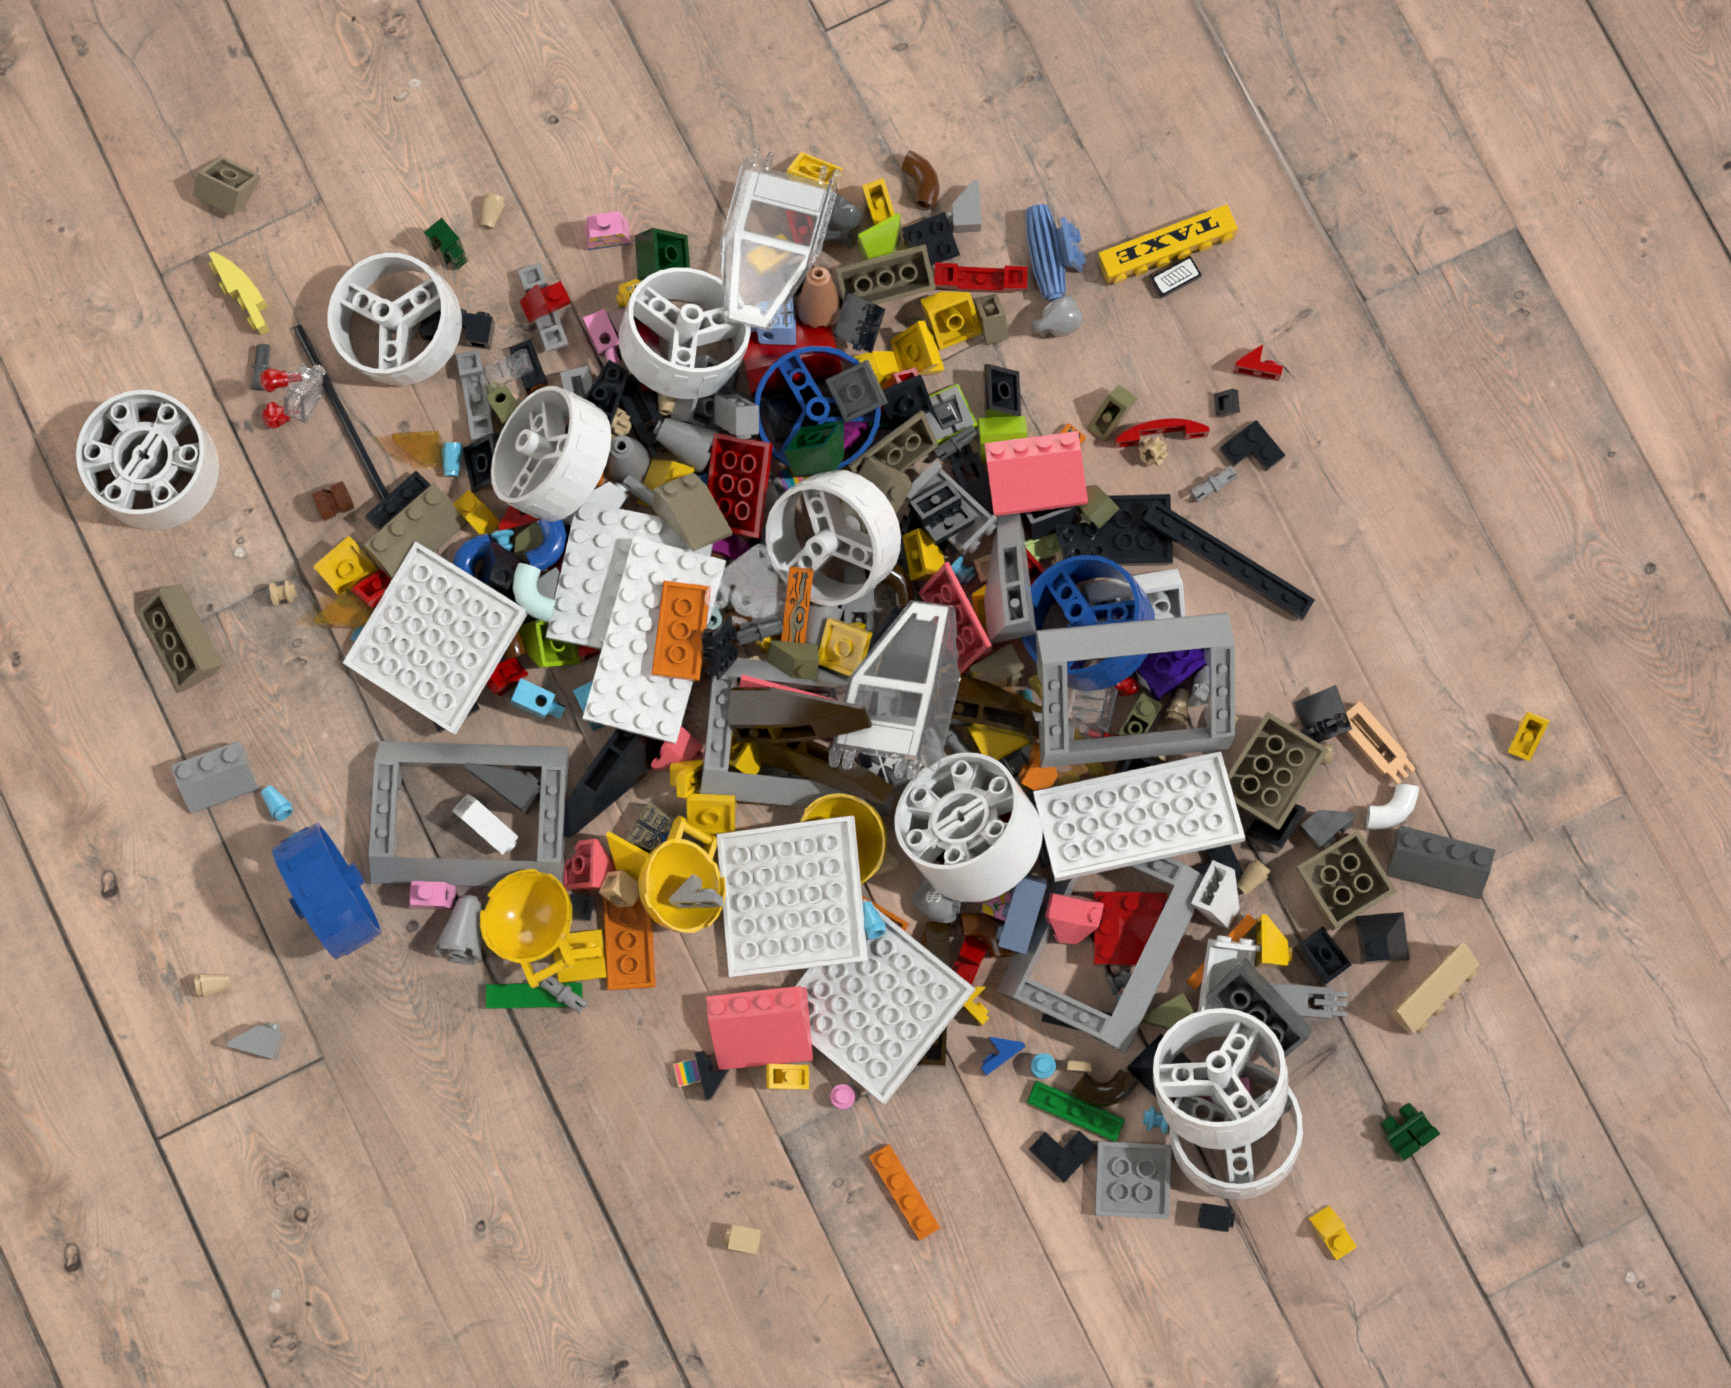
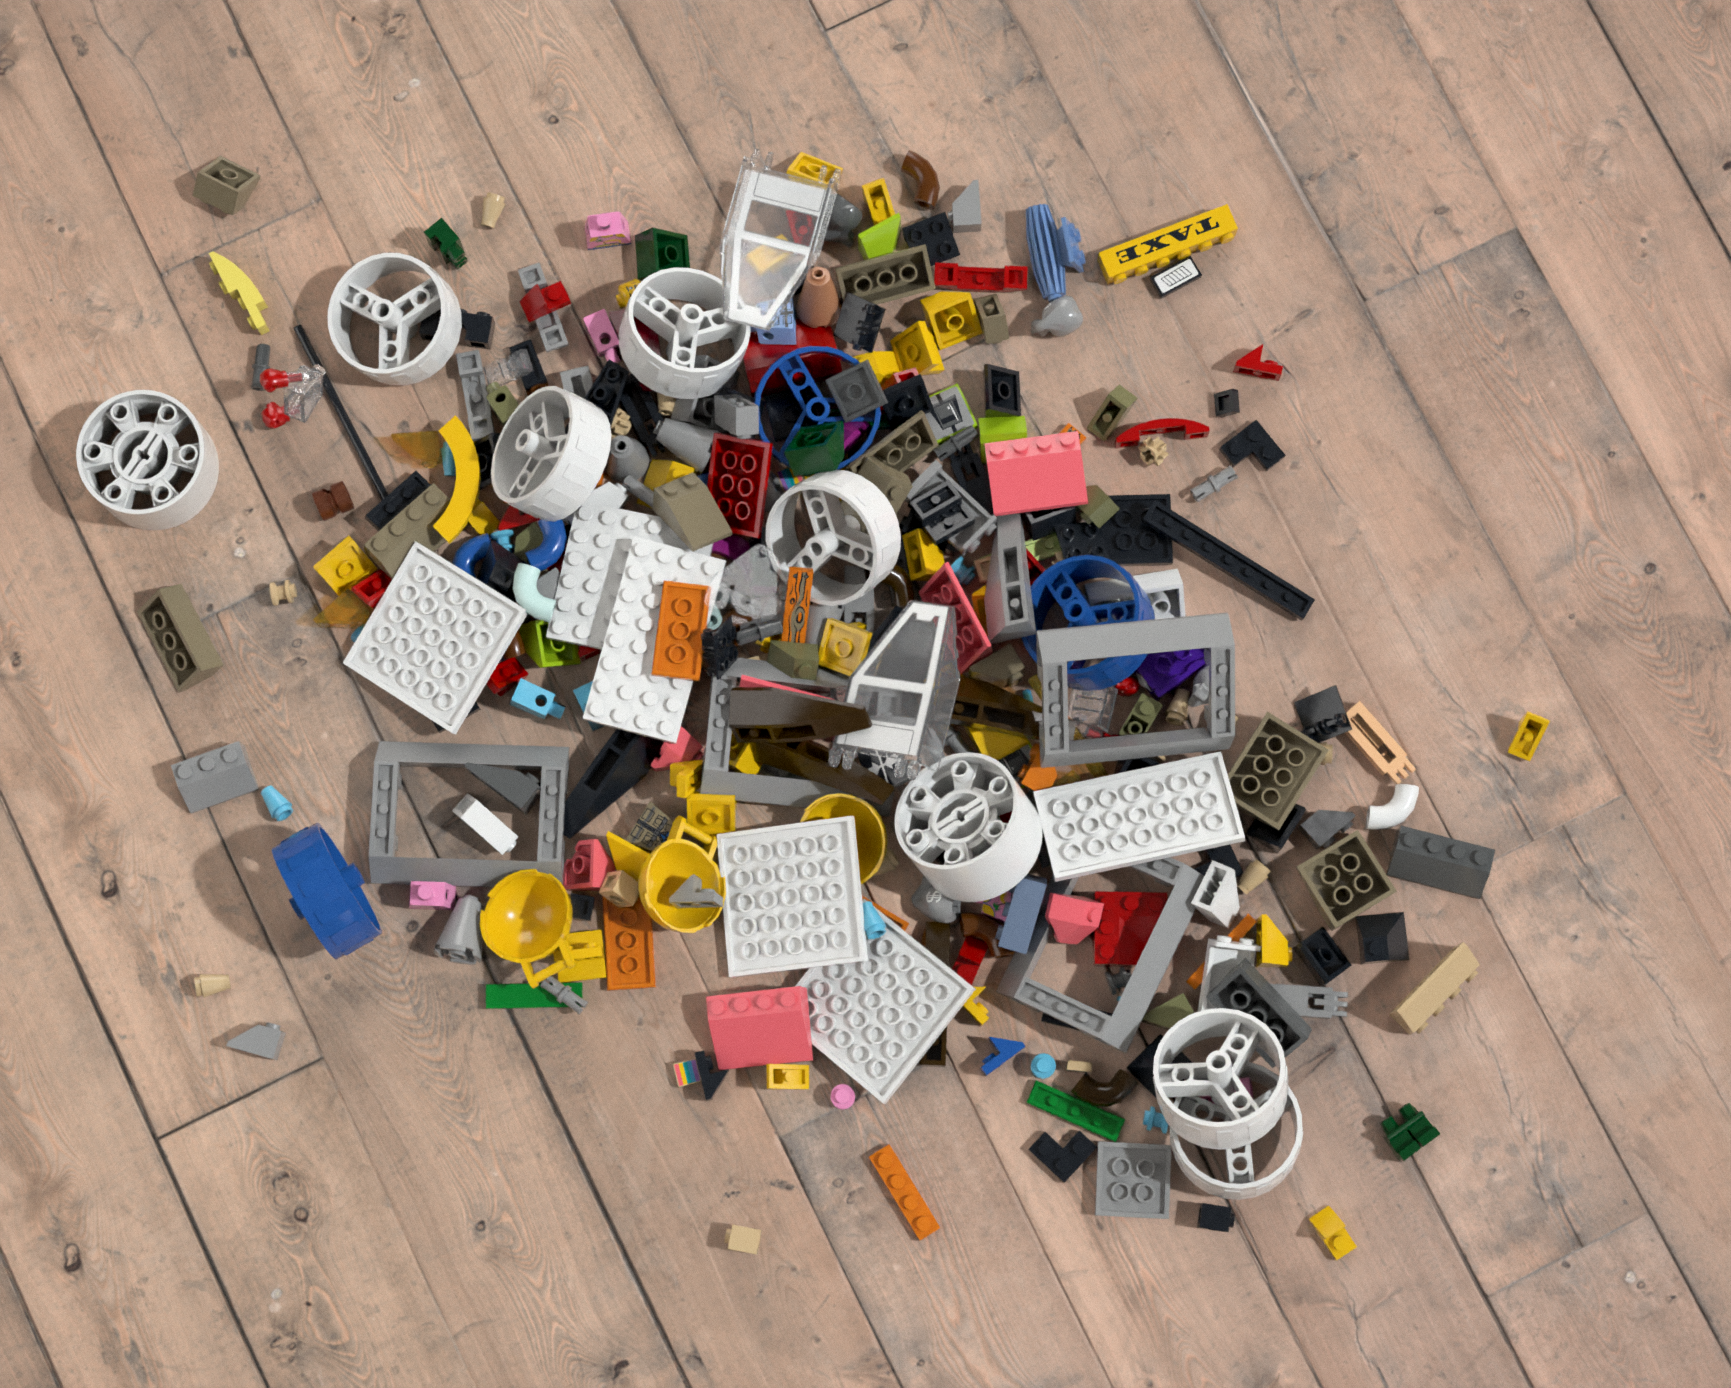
(467, 480): none -> yellow tile

